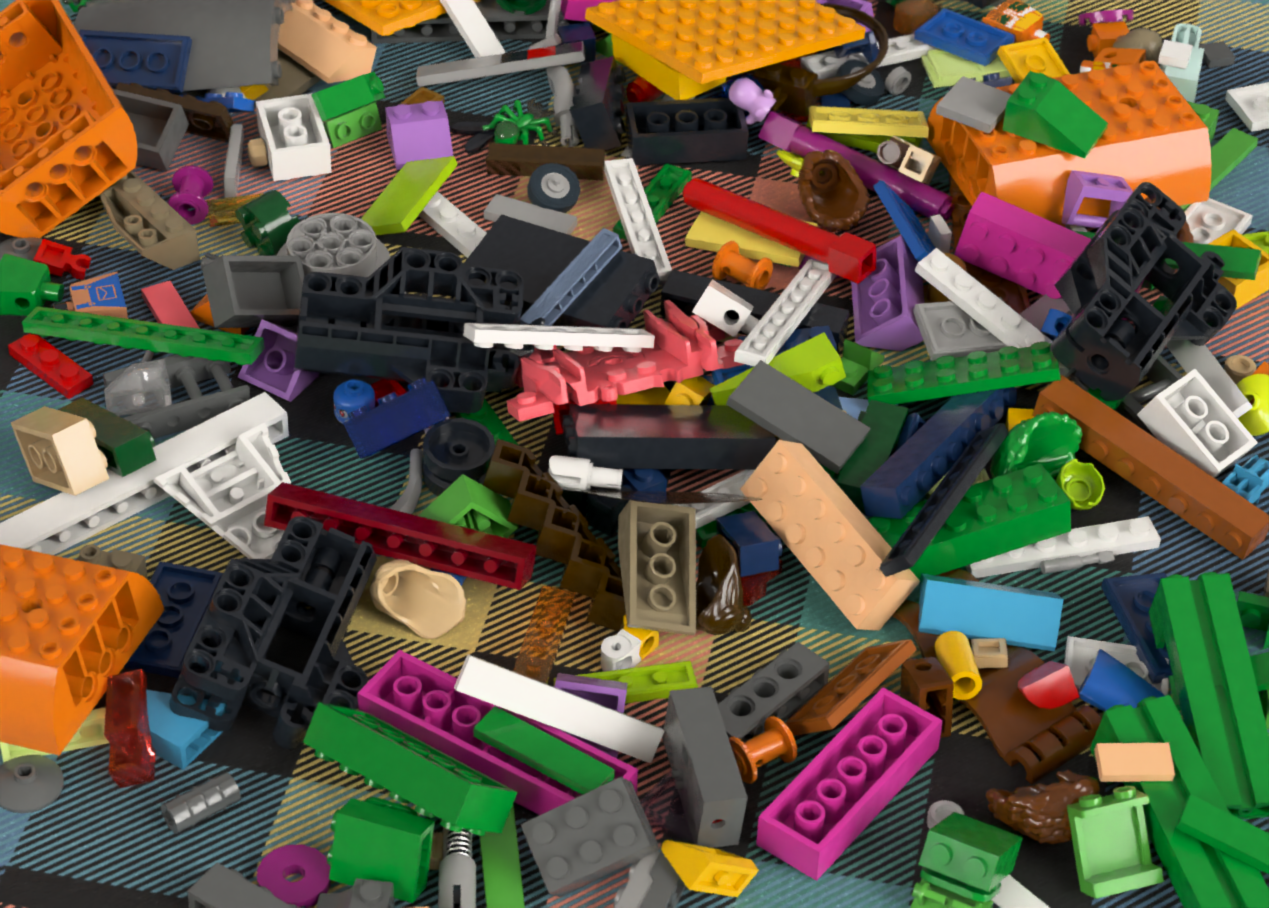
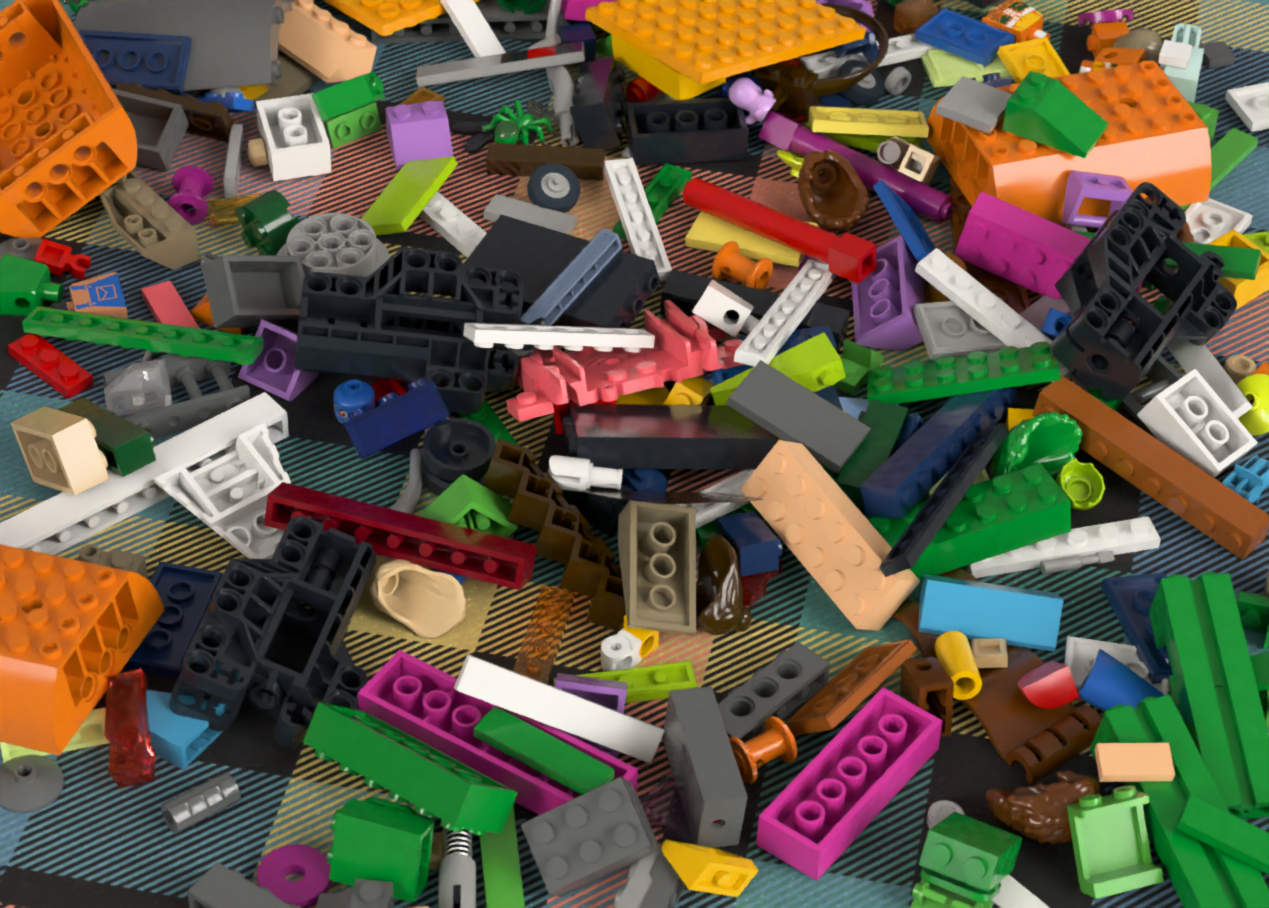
(939, 233): white tile -> none

